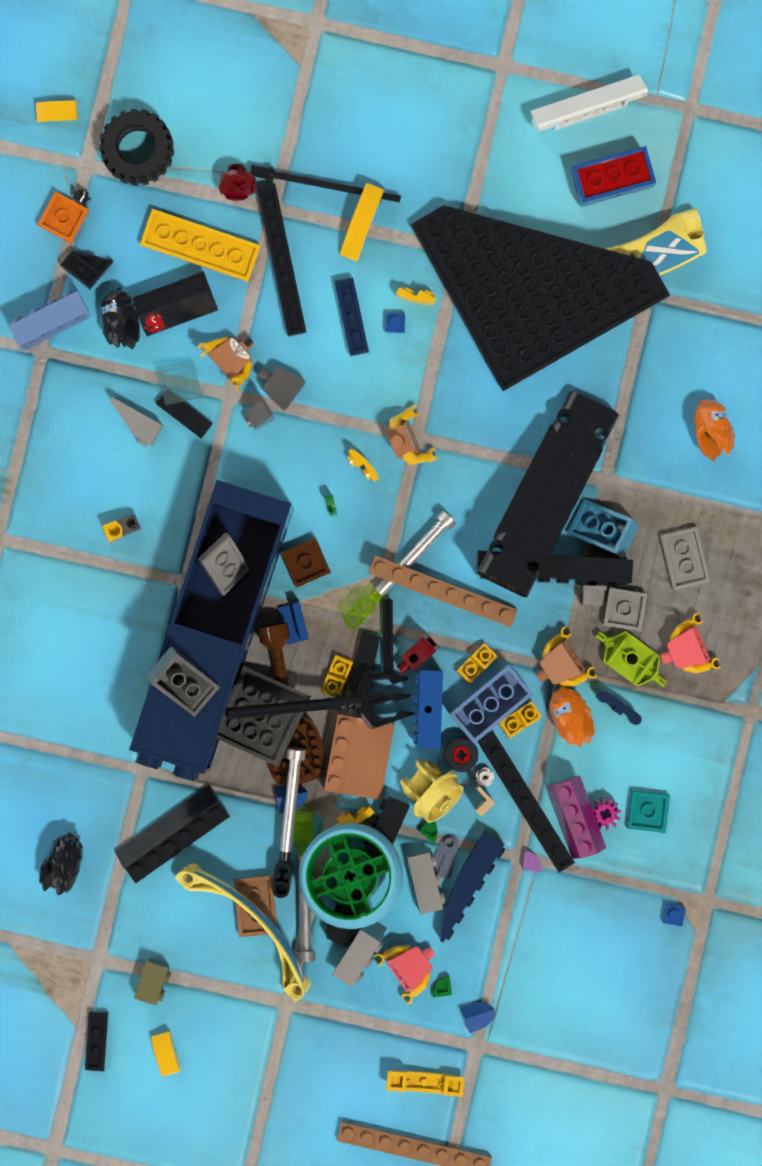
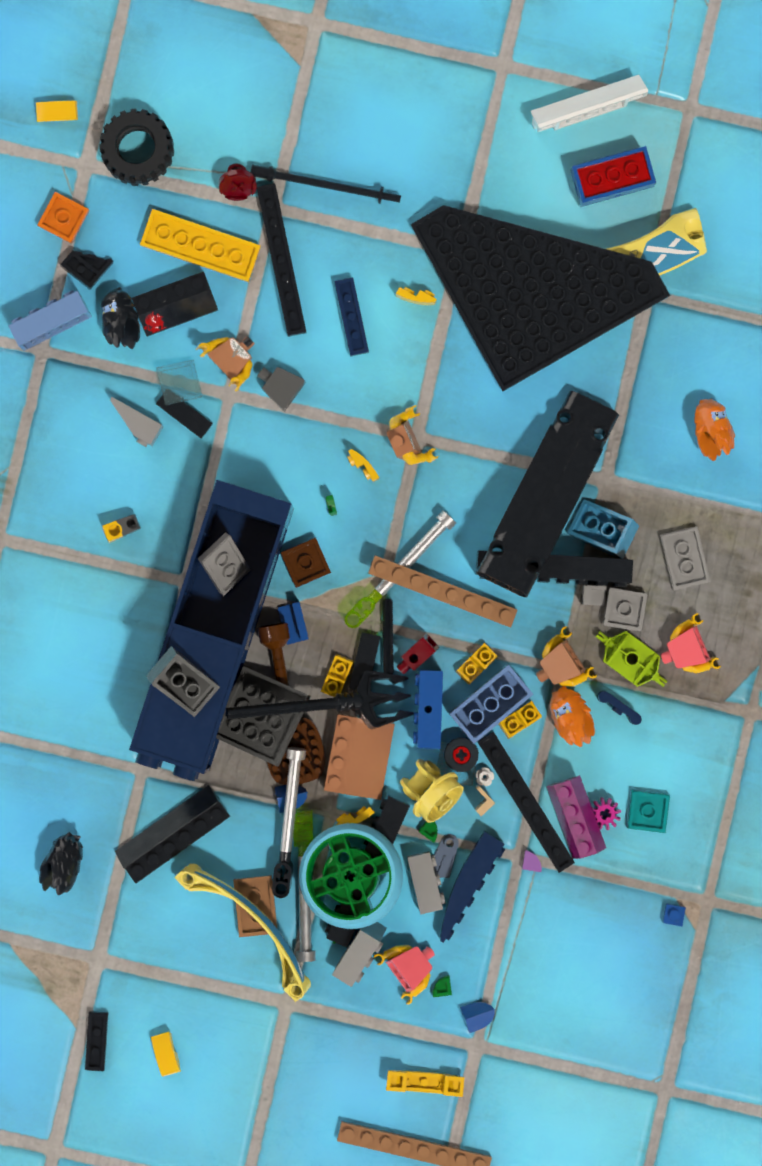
(81, 196): black plate -> none
(152, 982): olive brick -> none
(259, 415): dark grey slope -> none
(361, 221): yellow slope -> none
(395, 323): blue plate -> none

